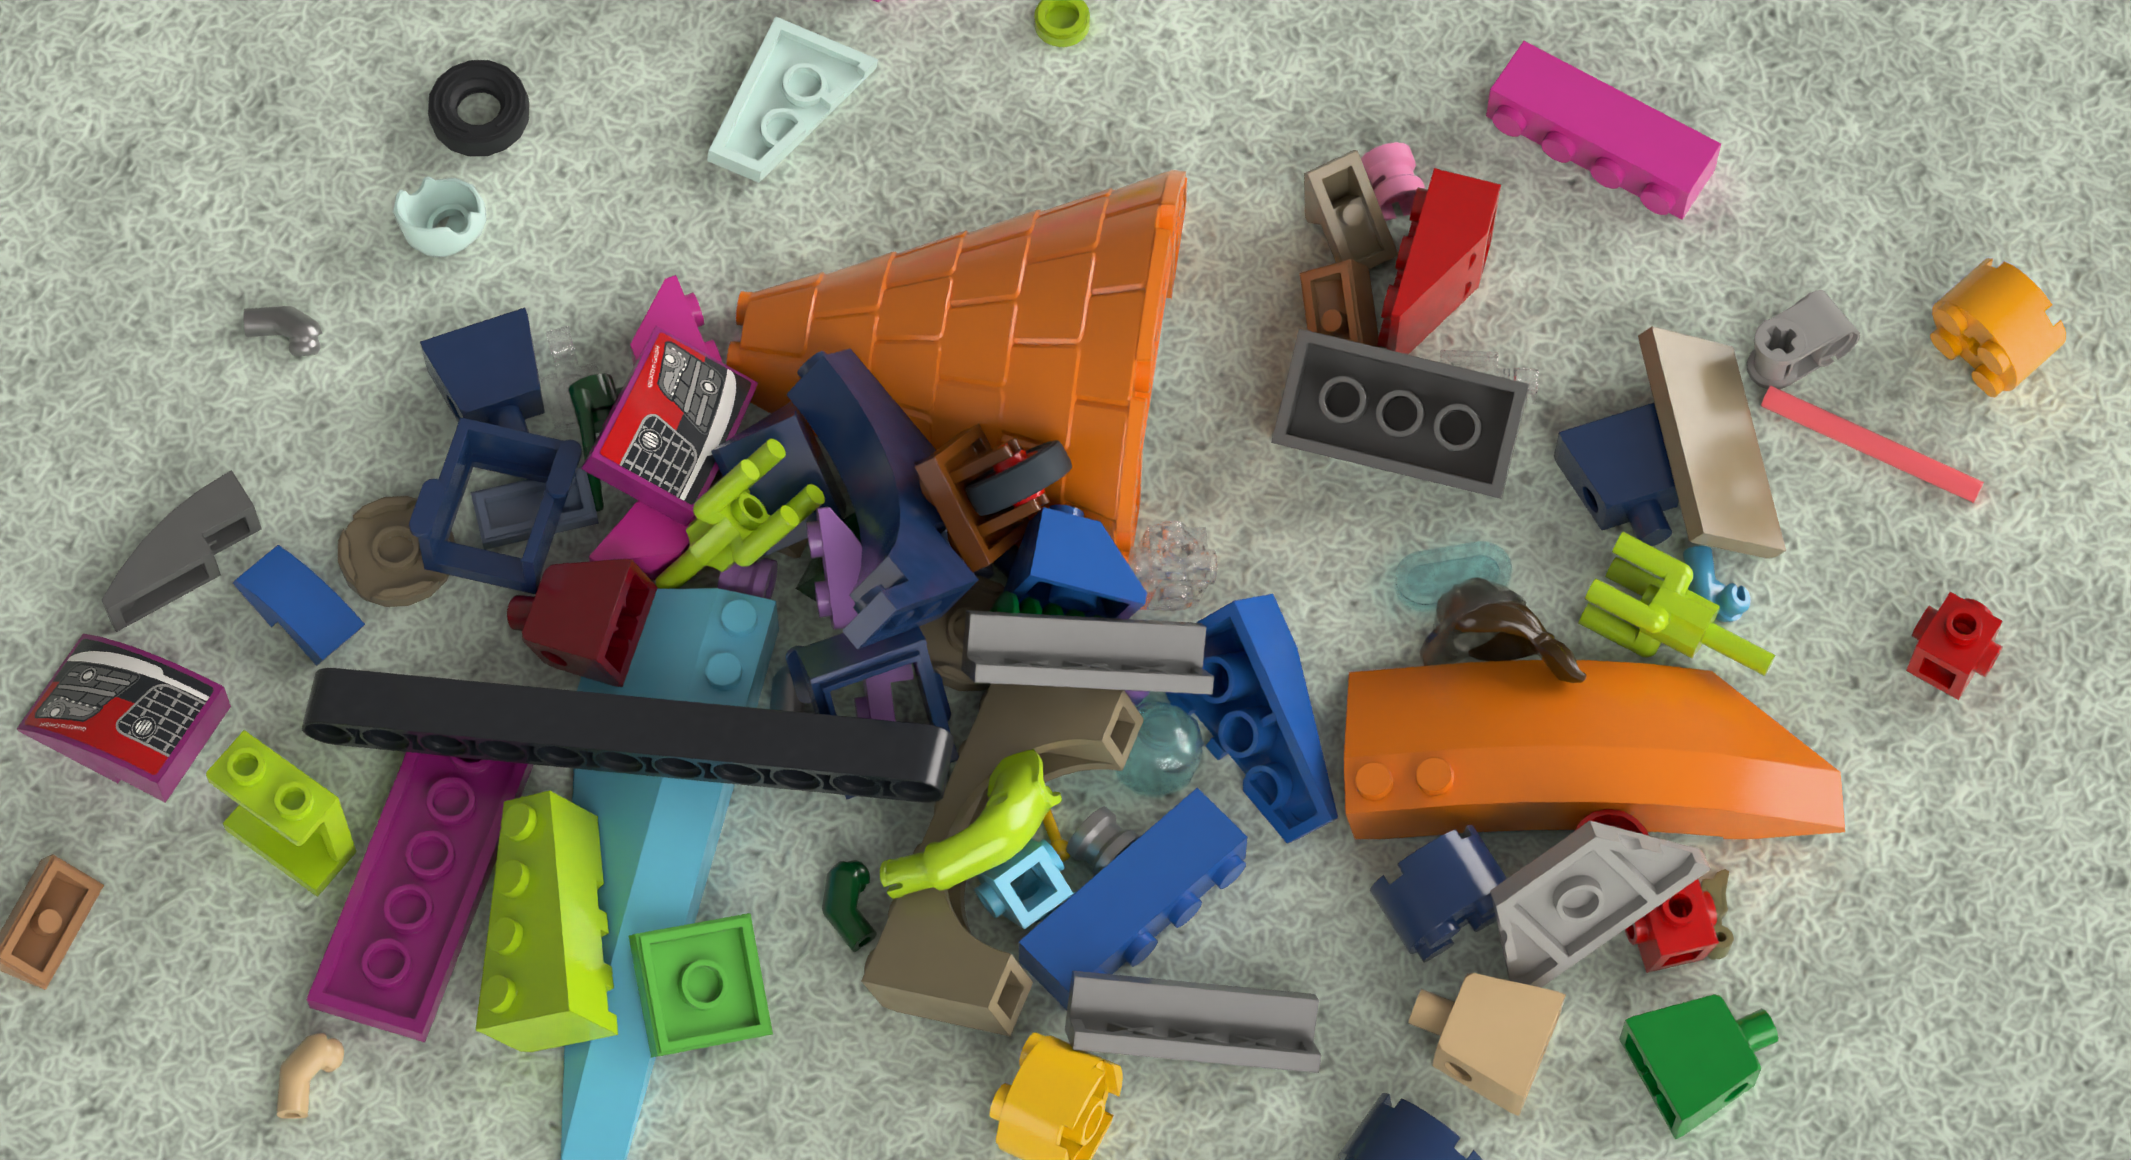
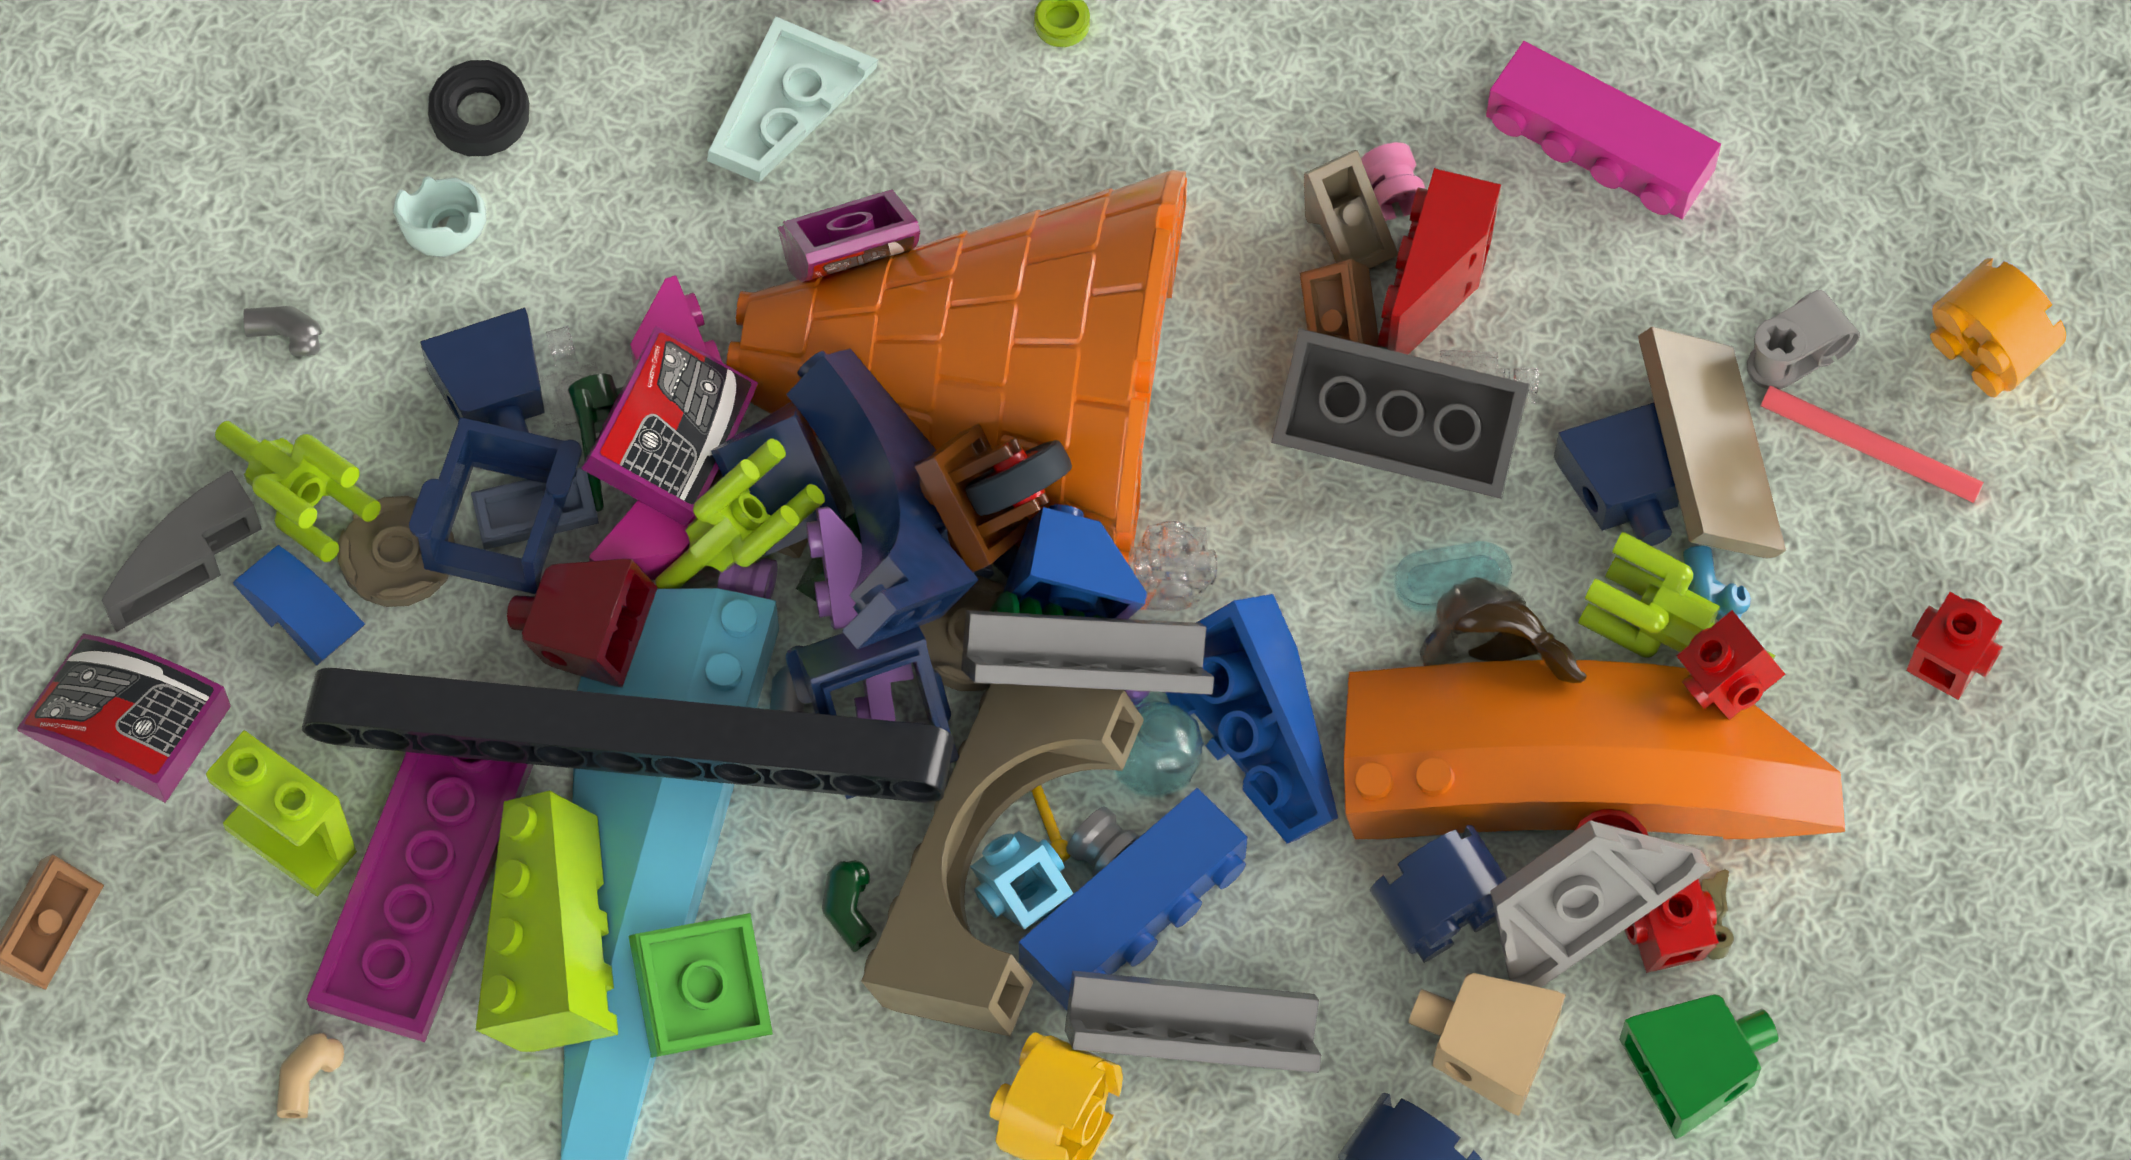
(295, 480): none -> lime plant
(848, 235): none -> magenta slope
(1002, 830): lime piece -> none
(1728, 666): none -> red brick

